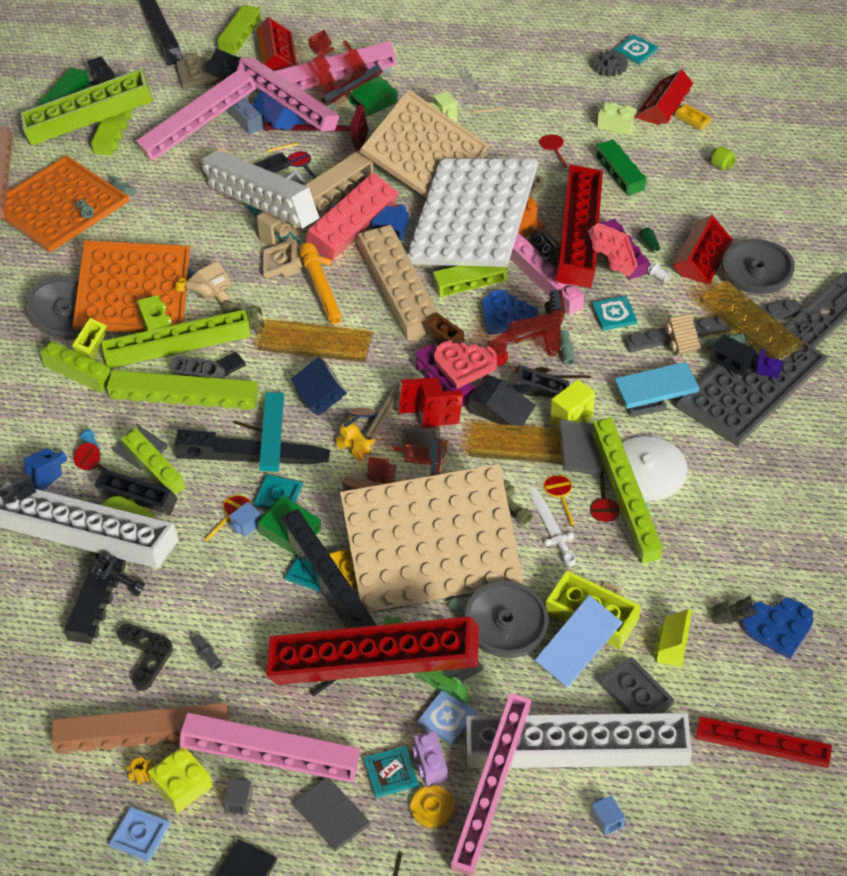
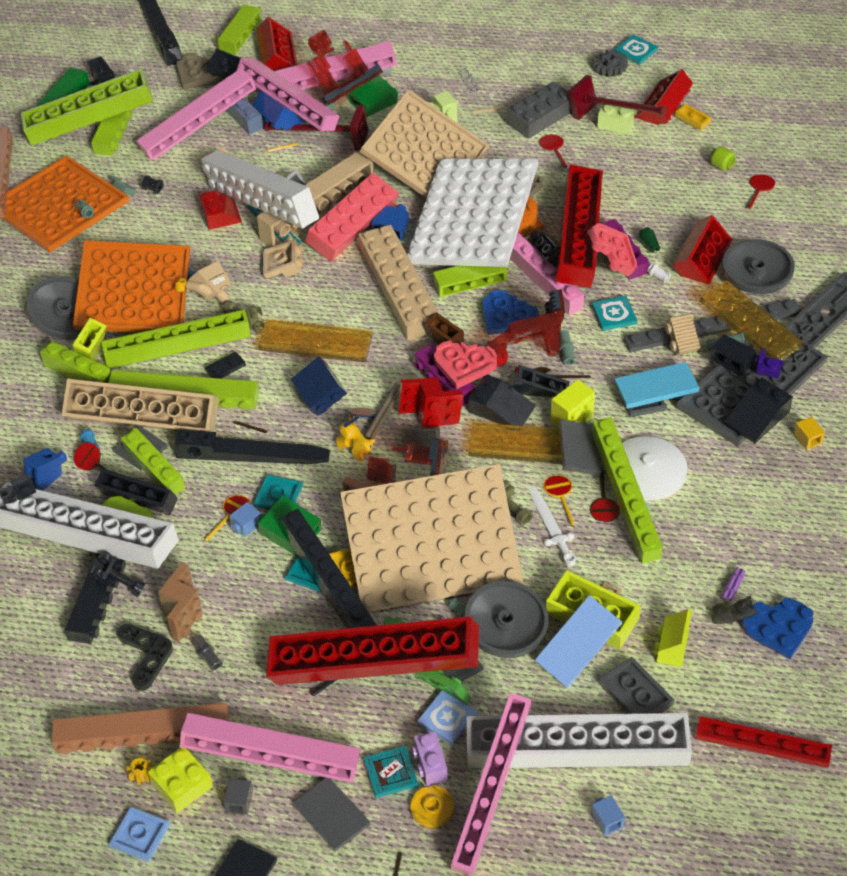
(139, 406): none -> tan brick
(153, 313): lime brick -> none
(154, 187): none -> black bush
(180, 602): none -> medium nougat bracket
(190, 364): dark grey beam -> none
(219, 210): none -> red slope
(271, 432): teal tile -> none
(274, 163): black plate -> none
(301, 159): piece -> none
(313, 262): light orange cylinder -> none
(539, 110): none -> dark grey brick
(583, 99): none -> dark red tile
(620, 167): green brick -> none
(733, 584): none -> medium lavender axle
(759, 410): none -> black slope
(761, 183): none -> red piece
(809, 432): none -> yellow brick

